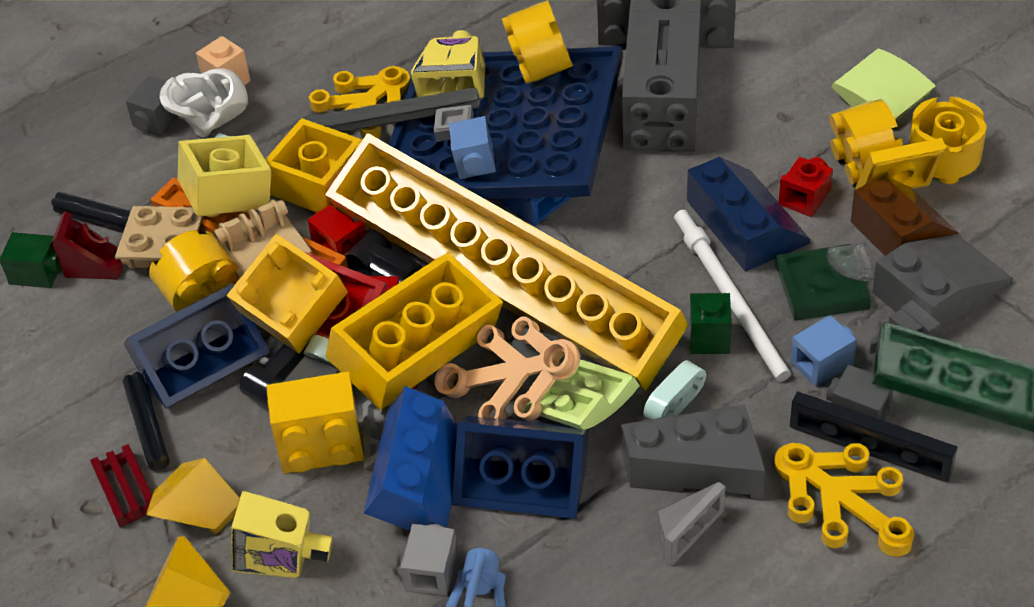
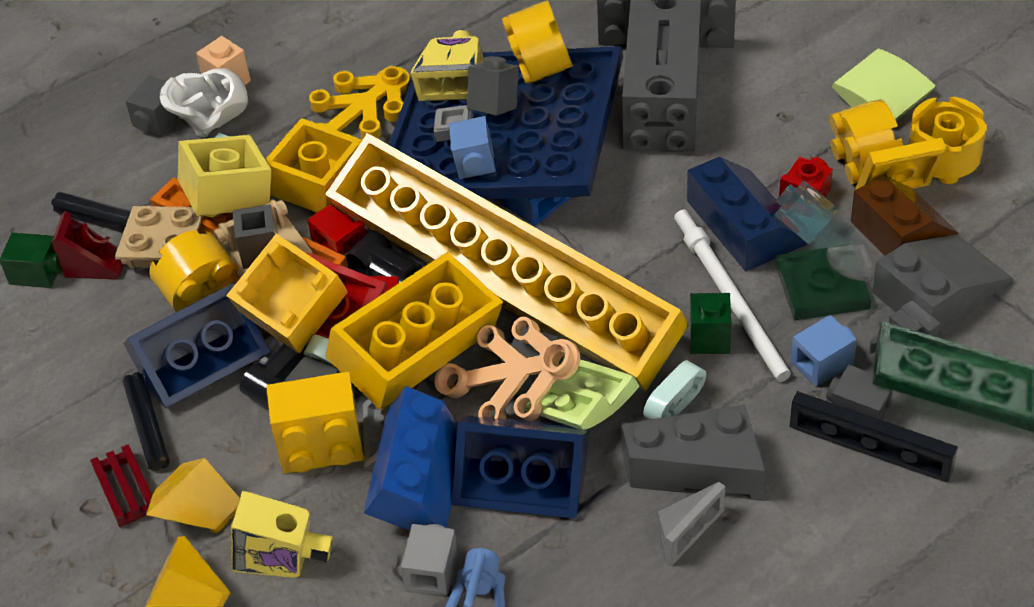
(253, 231): none -> dark grey brick
(396, 111): dark grey axle -> none
(492, 86): none -> dark grey brick
(805, 211): none -> clear light blue brick
(842, 491): yellow plant -> none

